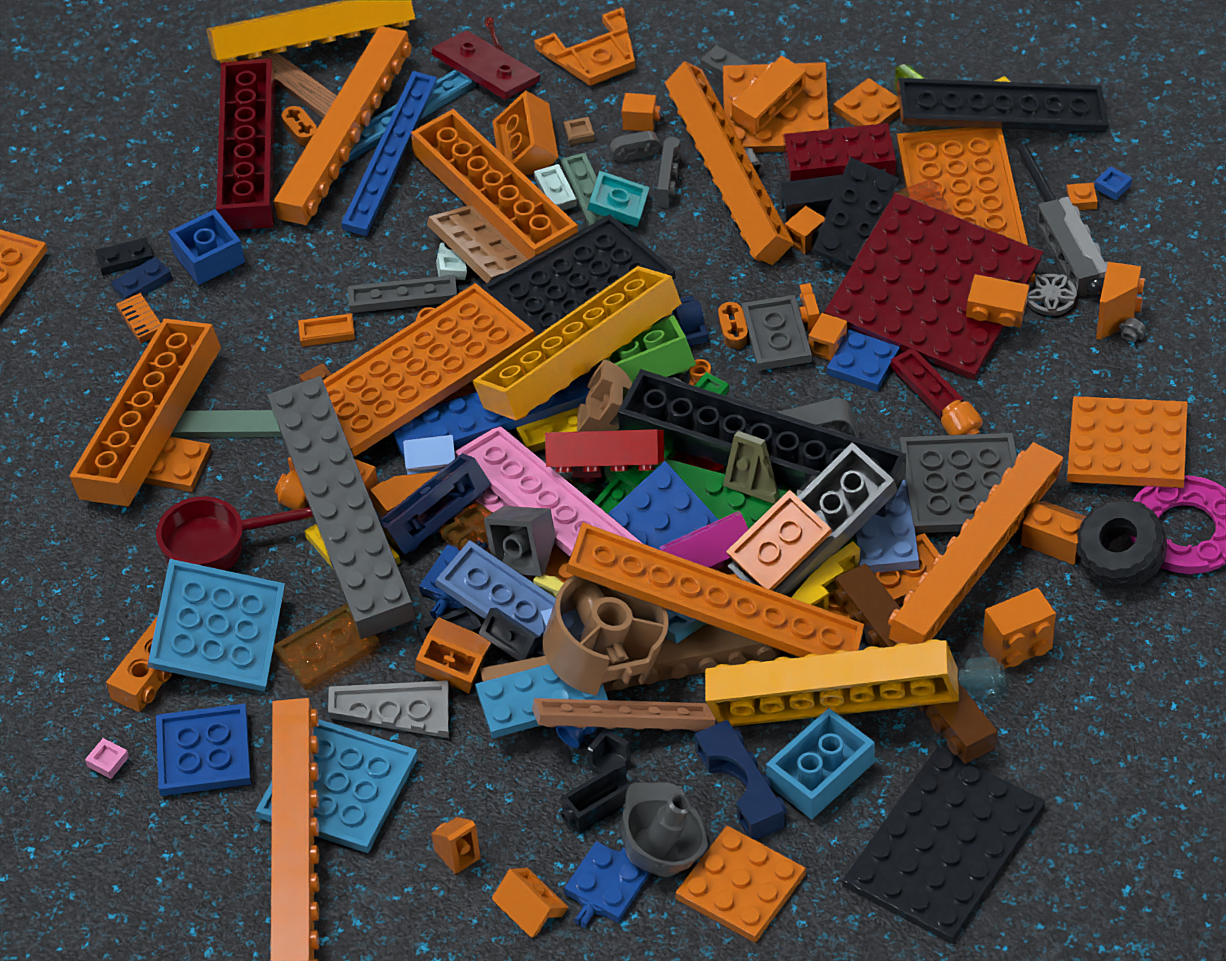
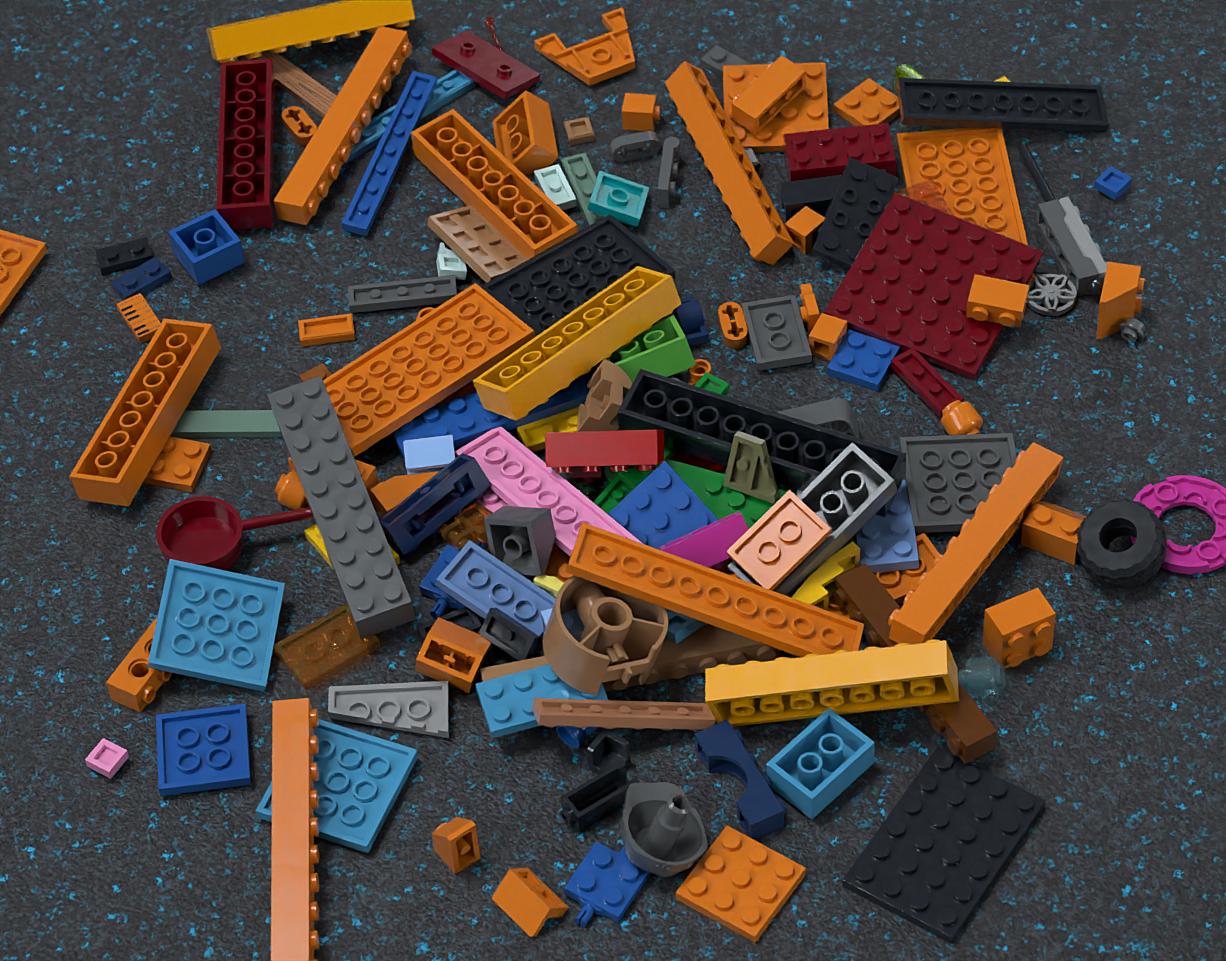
(1082, 195): orange plate -> none
(1127, 442): orange plate -> none

